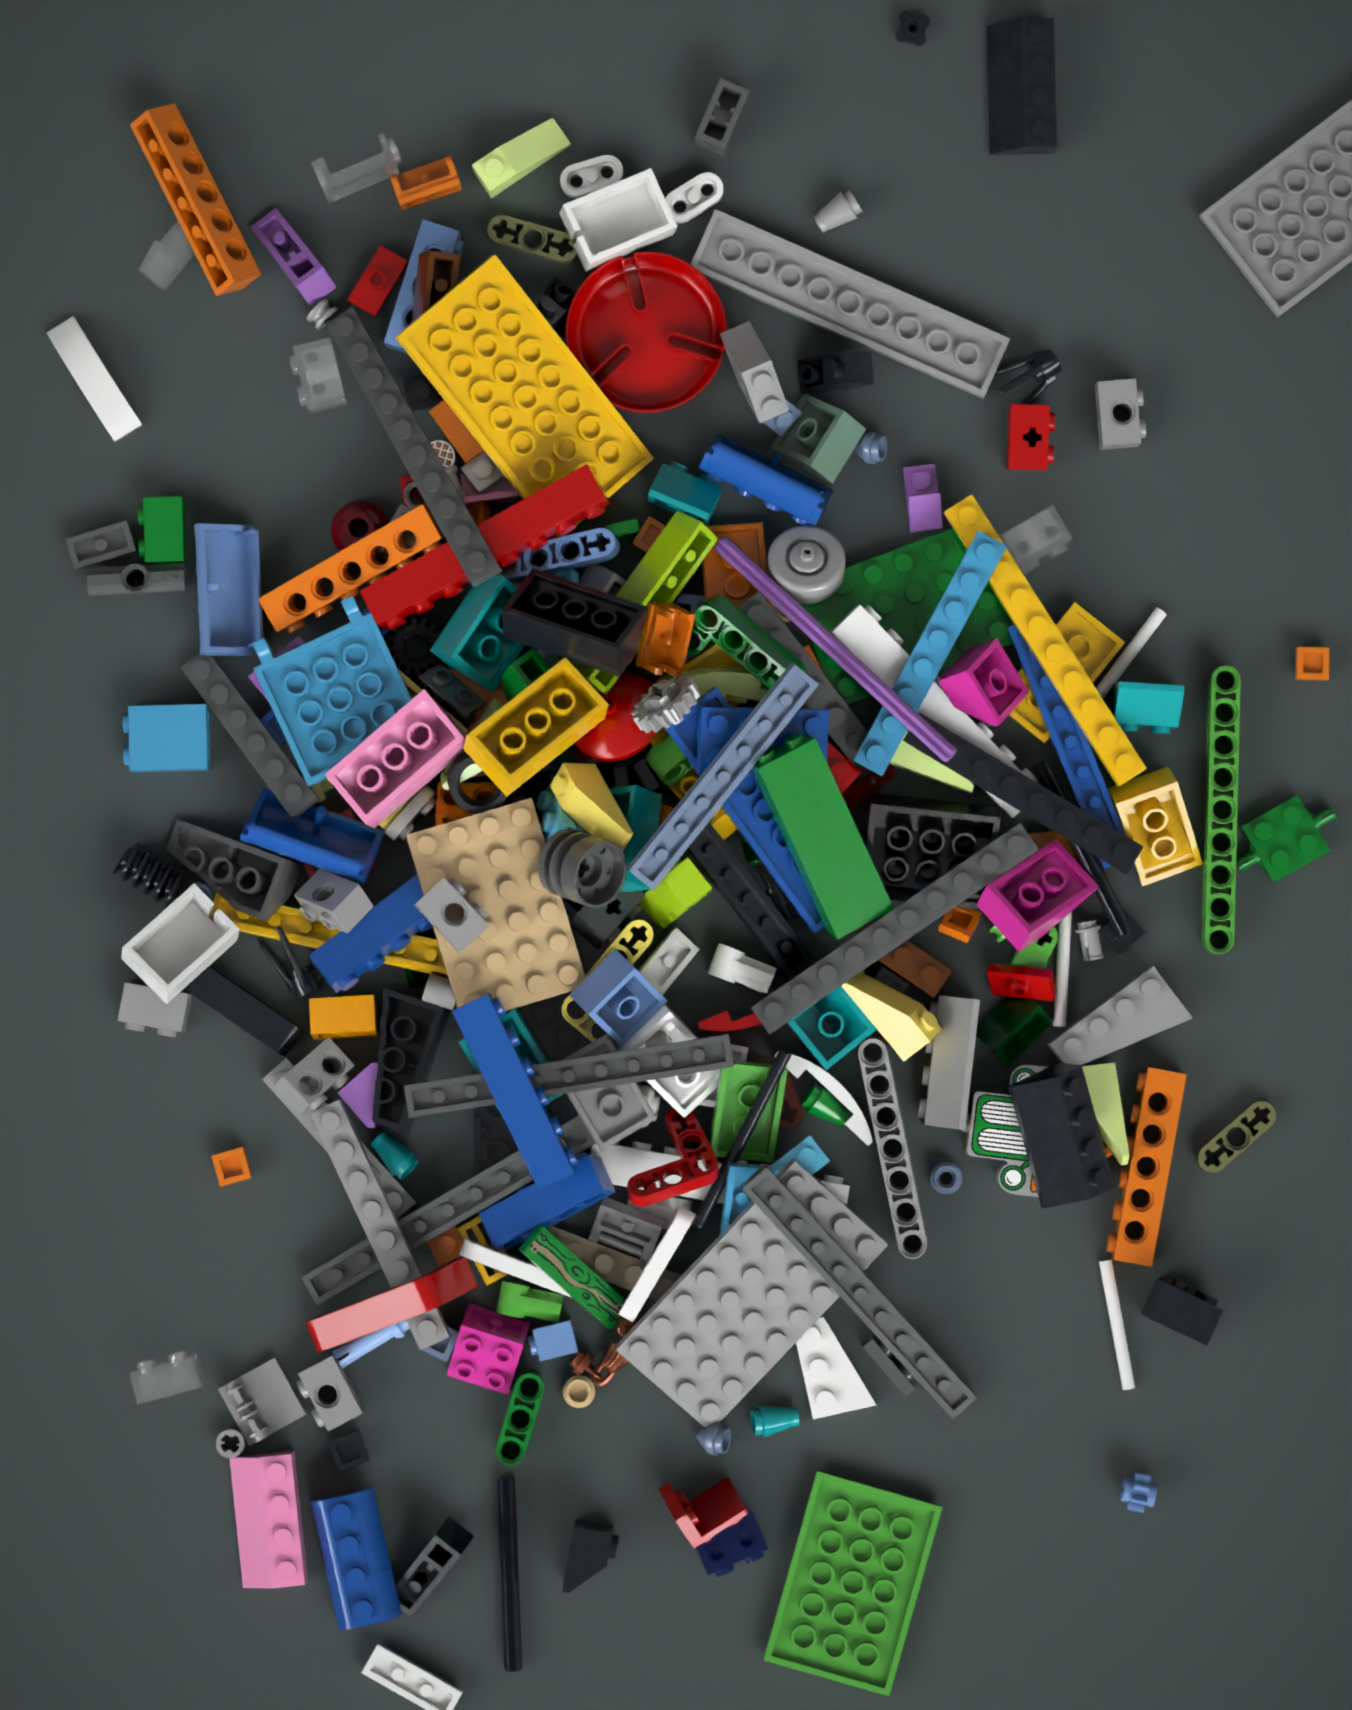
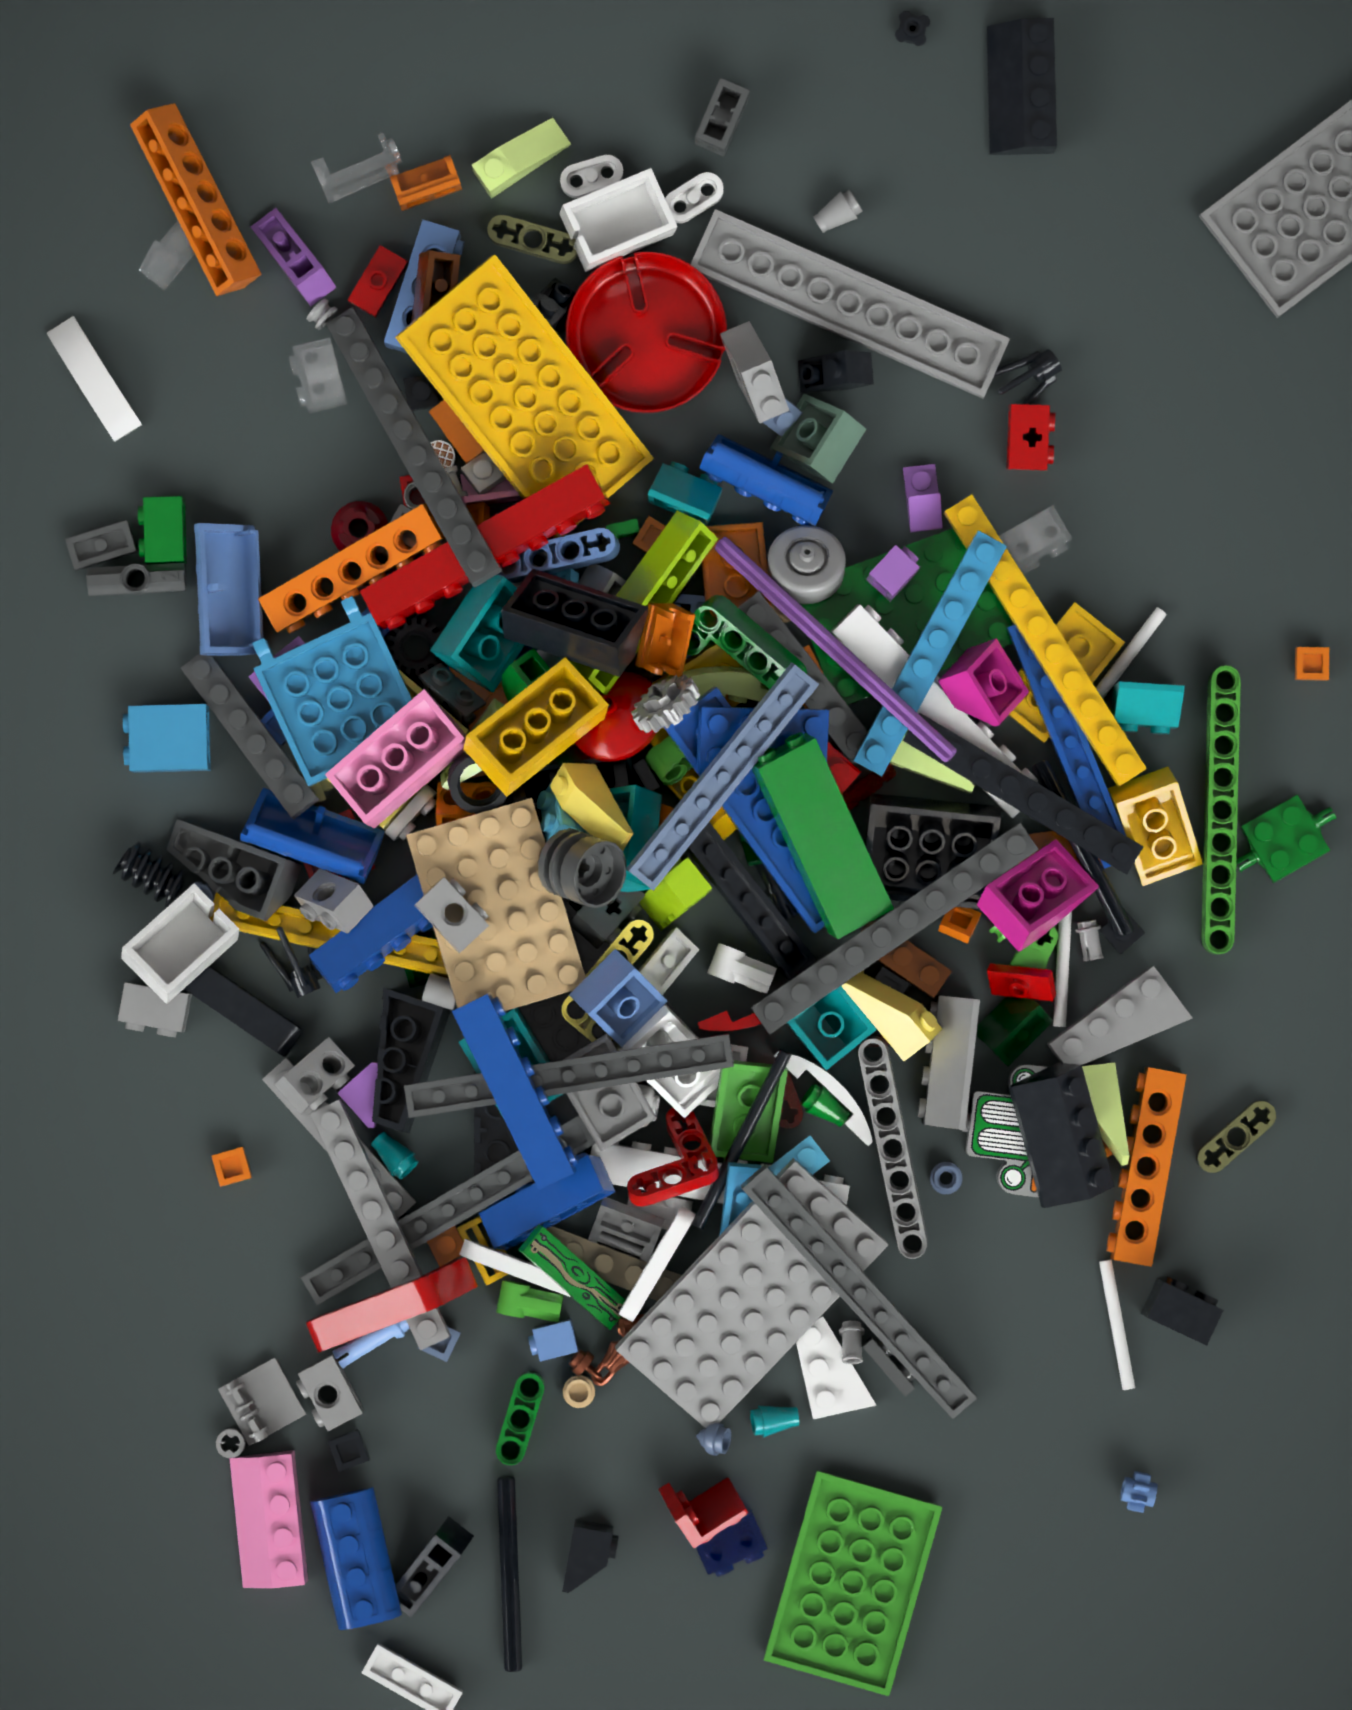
(166, 1378): clear brick -> none
(343, 1017): light orange hinge -> none
(488, 1348): dark pink bracket -> none
(852, 1342): none -> light grey pin
(872, 448): sand blue plate -> none
(894, 572): none -> medium lavender brick
(1110, 431): light grey brick -> none

